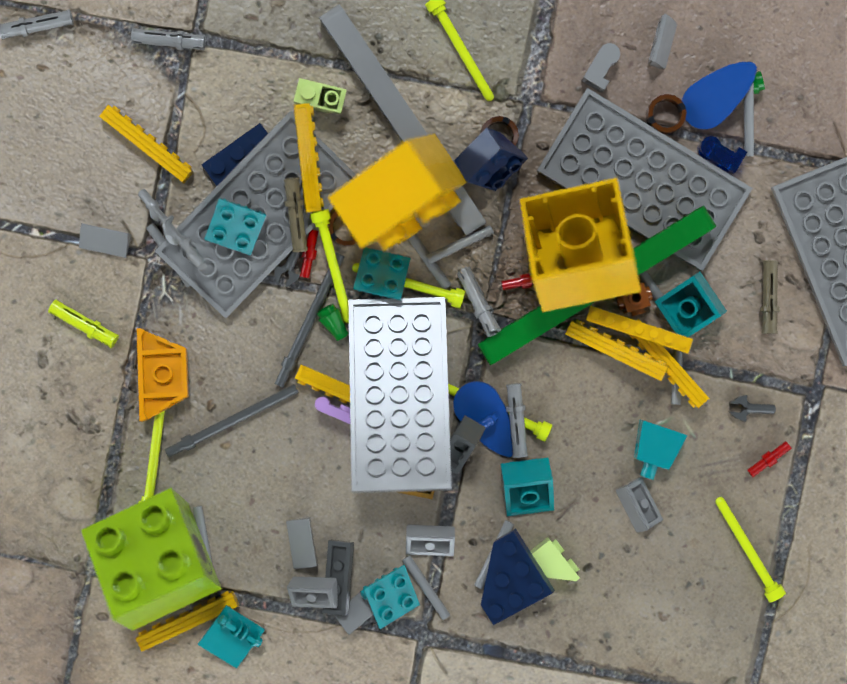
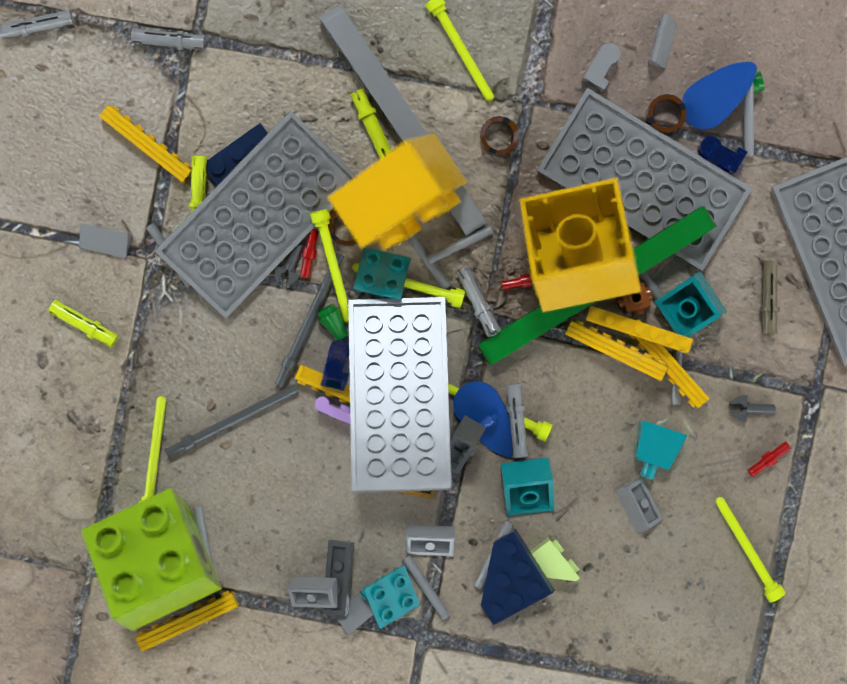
(160, 374): light orange wing -> none
(170, 232): light grey piece -> none
(198, 180): none -> neon yellow pin
(231, 636): teal hinge -> none
(235, 226): teal hinge -> none
(295, 213): dark tan pin -> none
(302, 543): light grey slope -> none
(308, 157): yellow piece -> none
(320, 96): yellowish green slope -> none
(333, 370): none -> clear blue leg
(372, 125): none -> neon yellow pin
(490, 160): dark blue slope -> none

